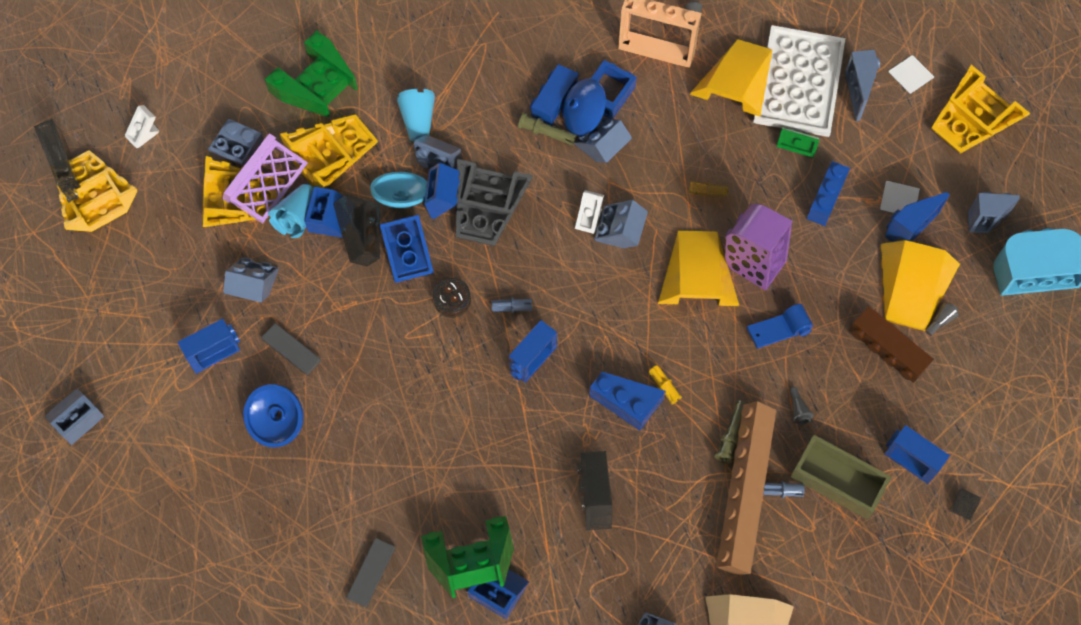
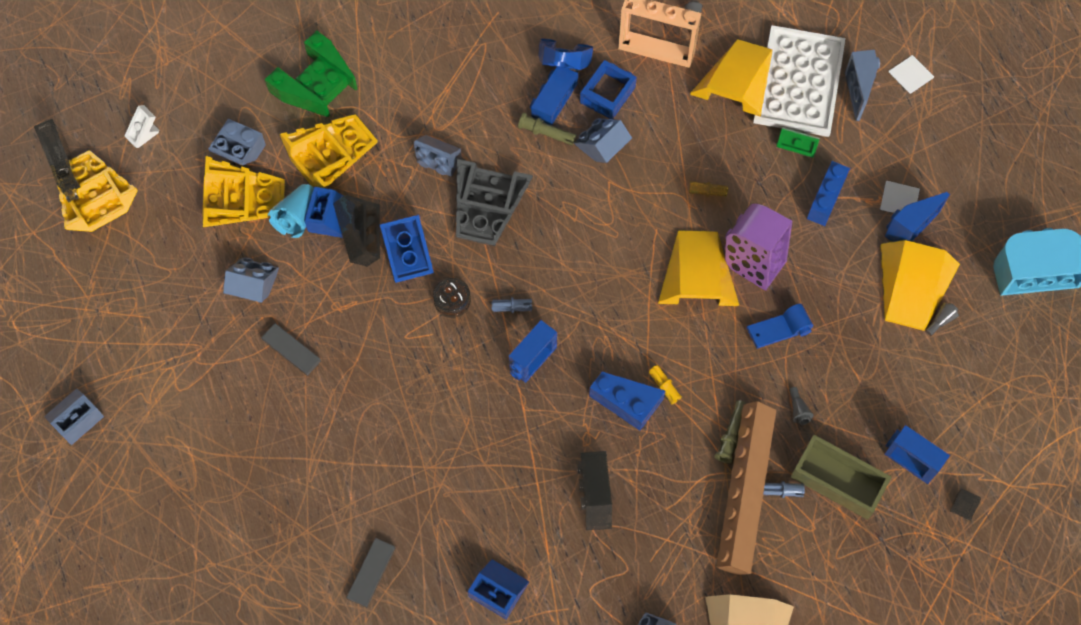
(209, 345): blue window -> none
(249, 170): lavender fence -> none
(262, 415): blue dish -> none
(399, 189): medium azure dish -> none
(416, 111): medium azure cone -> none
(441, 189): blue slope -> none
(470, 563): green wedge -> none
(575, 59): none -> blue connector
(584, 106): blue dish -> none
(589, 211): white slope -> none
(621, 224): sand blue slope -> none
(891, 345): reddish brown brick -> none
(975, 113): yellow wedge -> none
(989, 211): sand blue slope -> none

